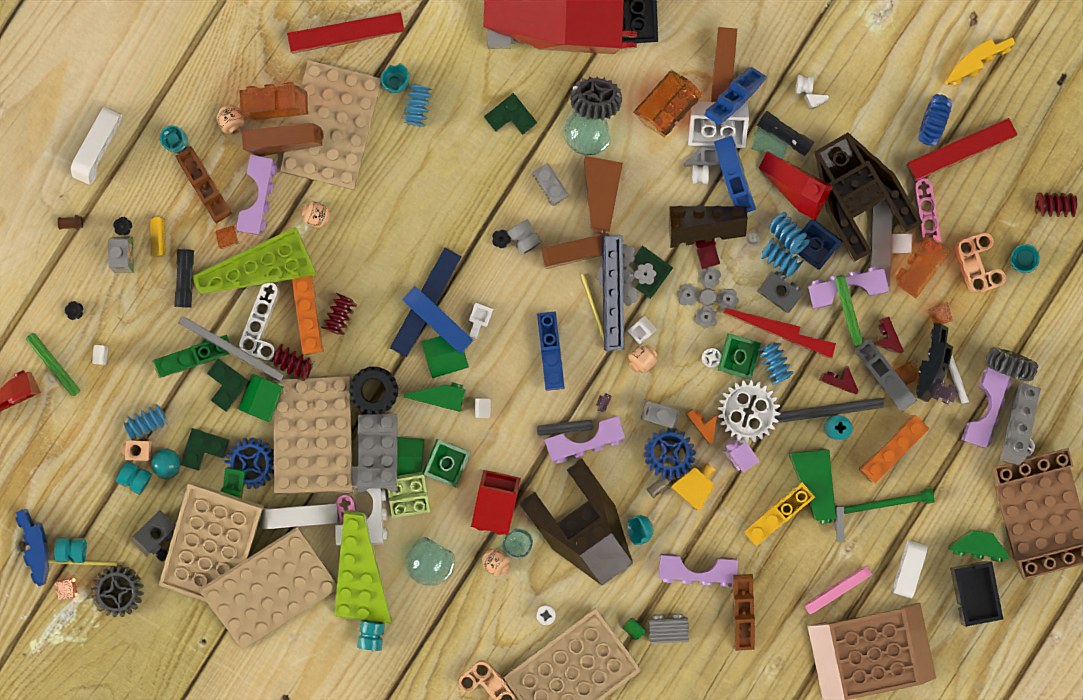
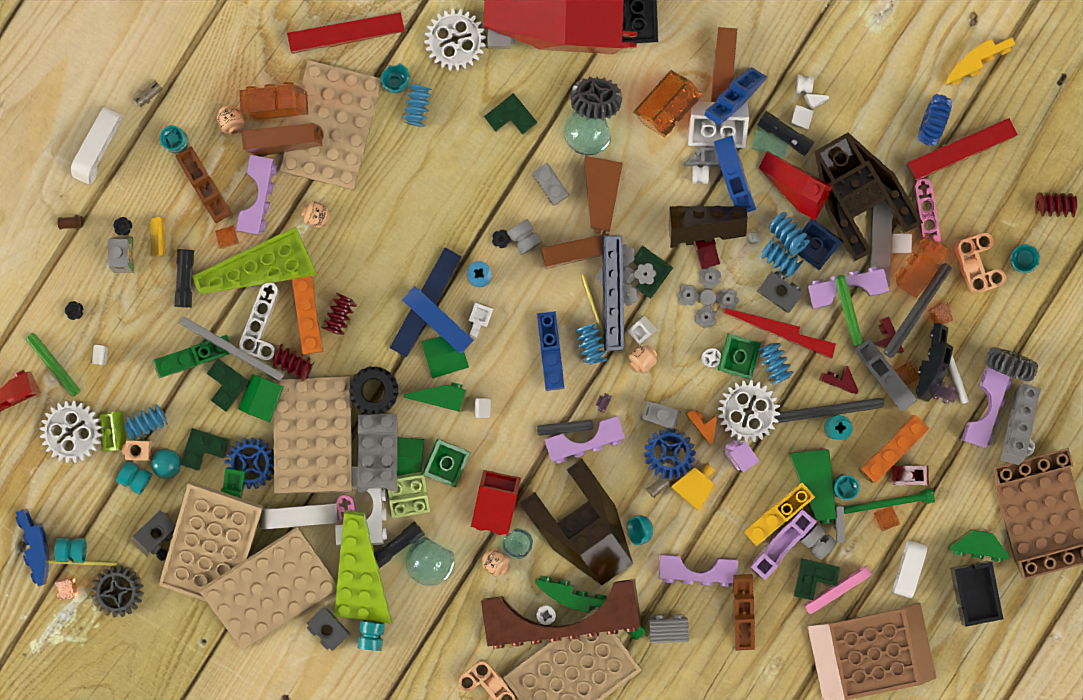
(81, 445): none -> white gear
(112, 431): none -> lime slope
(147, 94): none -> dark tan pin
(339, 631): none -> dark grey brick
(408, 536): none -> black axle
(449, 23): none -> white gear
(478, 266): none -> dark azure piece
(507, 626): none -> copper arch
(563, 593): none -> green slope
(590, 343): none -> dark azure piece
(783, 541): none -> lavender arch
(801, 117): none -> white slope
(811, 573): none -> dark green plate
(818, 541): none -> light grey wheel
(845, 487): none -> teal wheel
(886, 518): none -> clear orange slope
(910, 475): none -> slope
(917, 310): none -> dark grey axle

